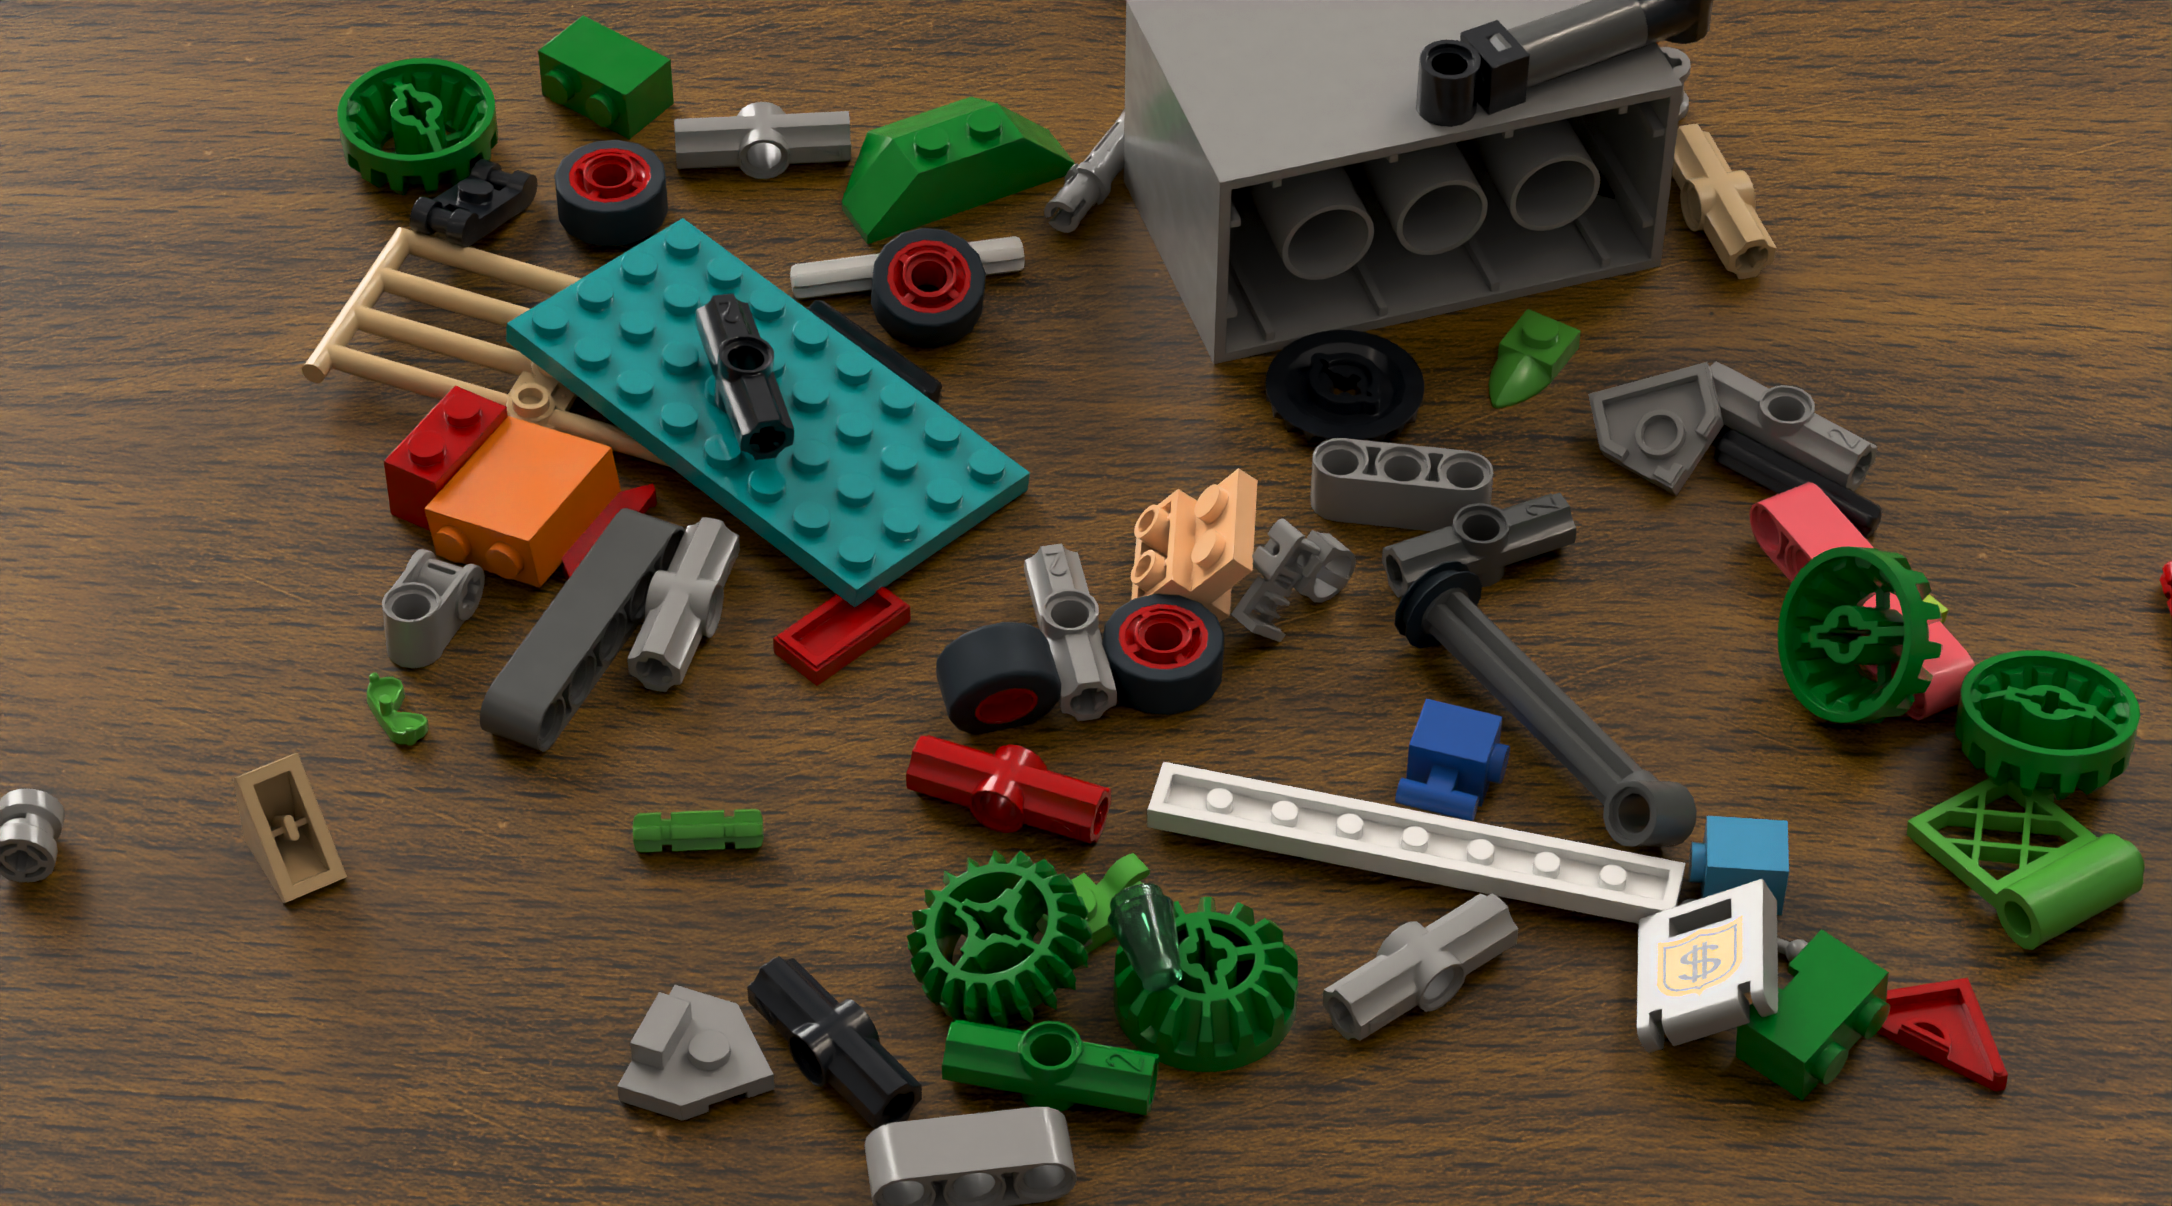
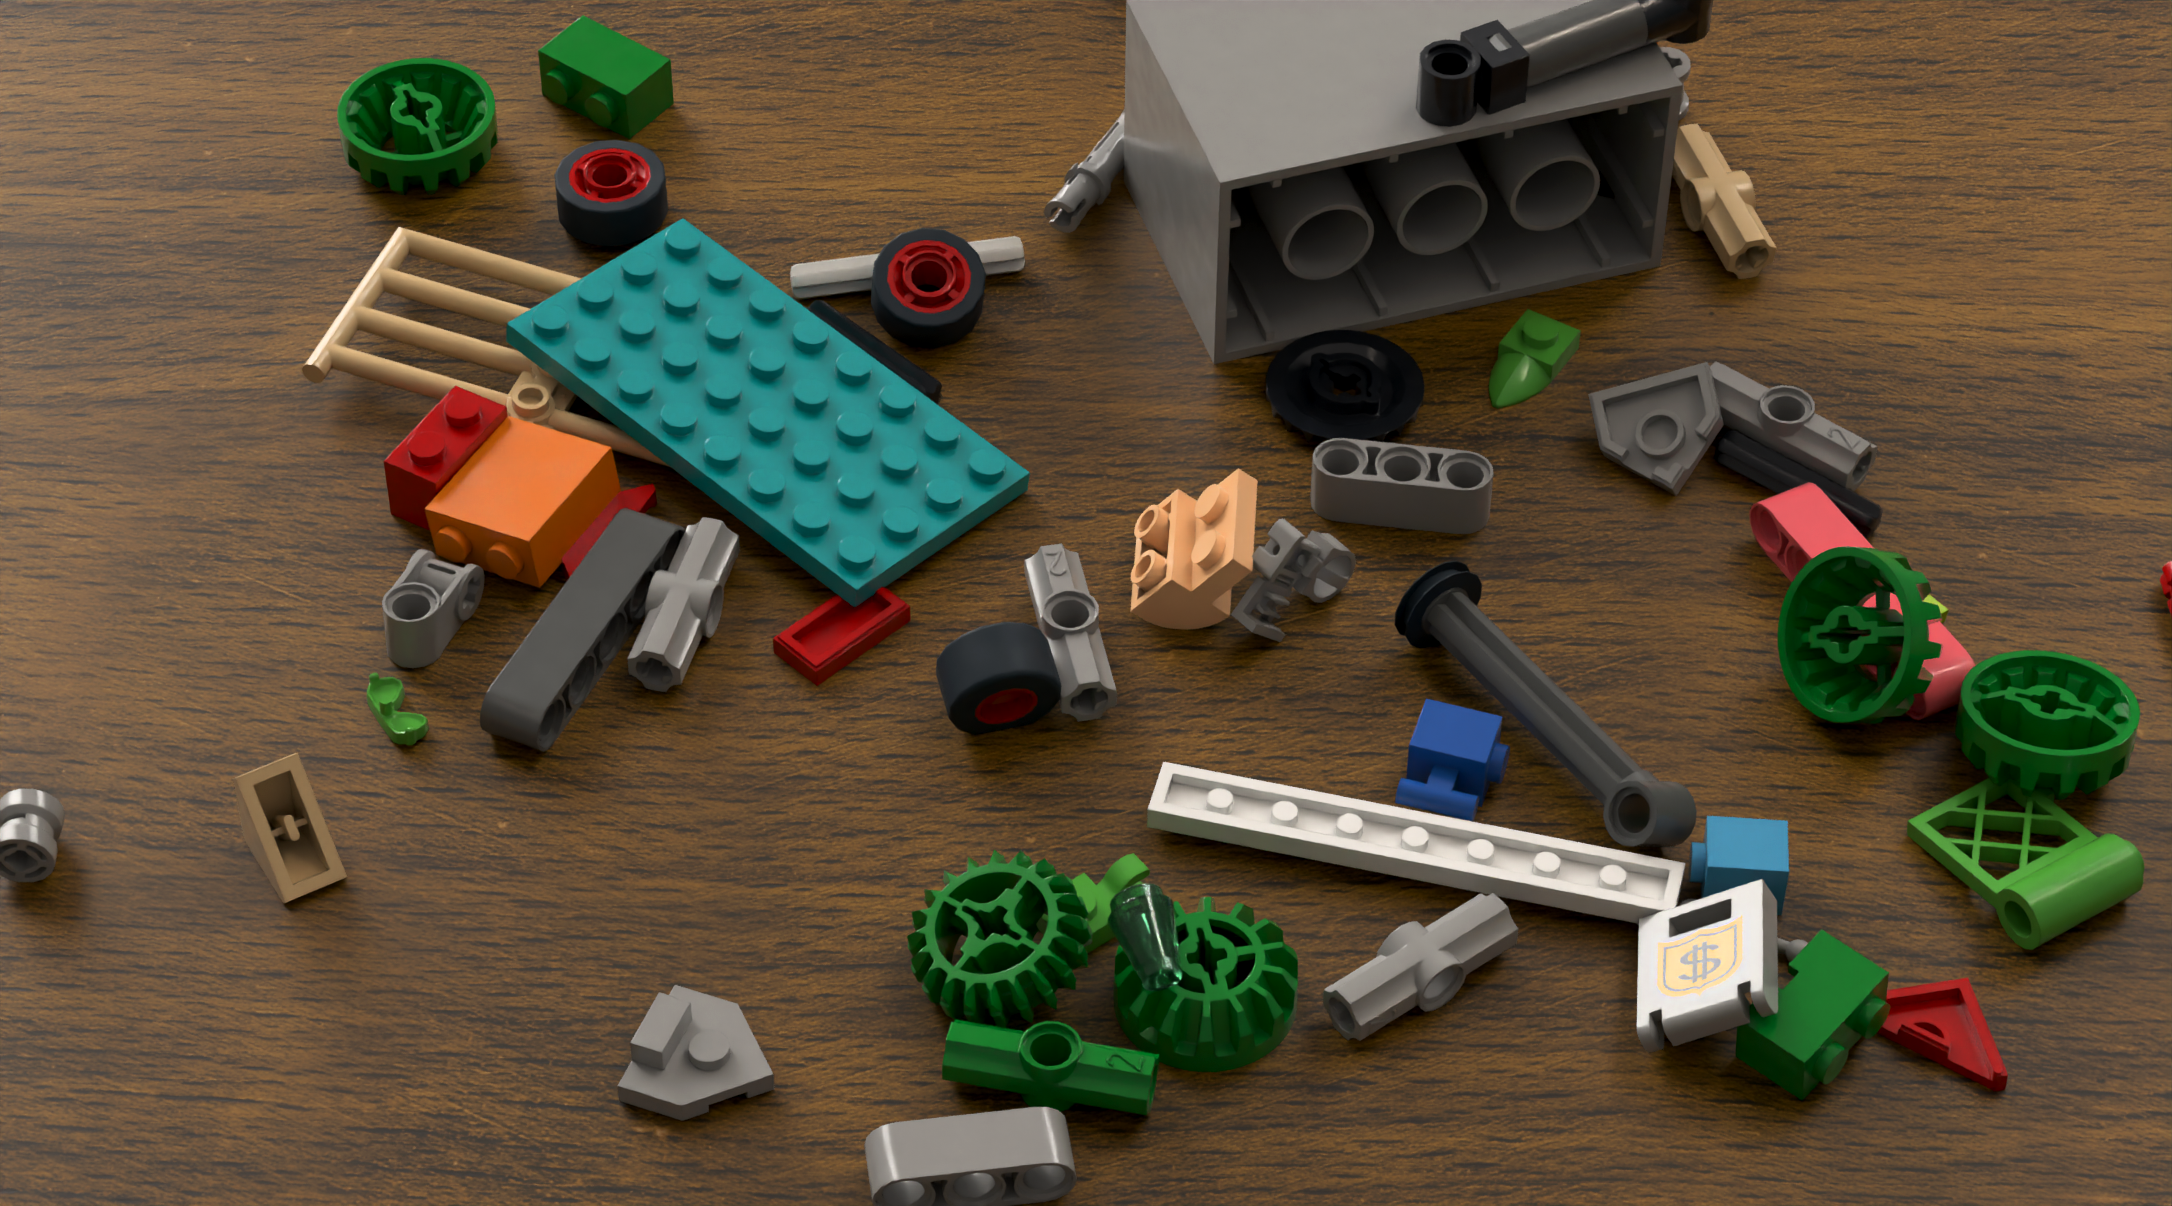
(475, 204): black plate -> none
(698, 830): bright green axle -> none
(744, 377): black piece -> none
(762, 140): light grey piece -> none
(834, 1042): black piece -> none
(947, 165): green wedge -> none
(1008, 788): red piece -> none
(1164, 653): black wheel -> none
(1483, 540): dark grey piece -> none

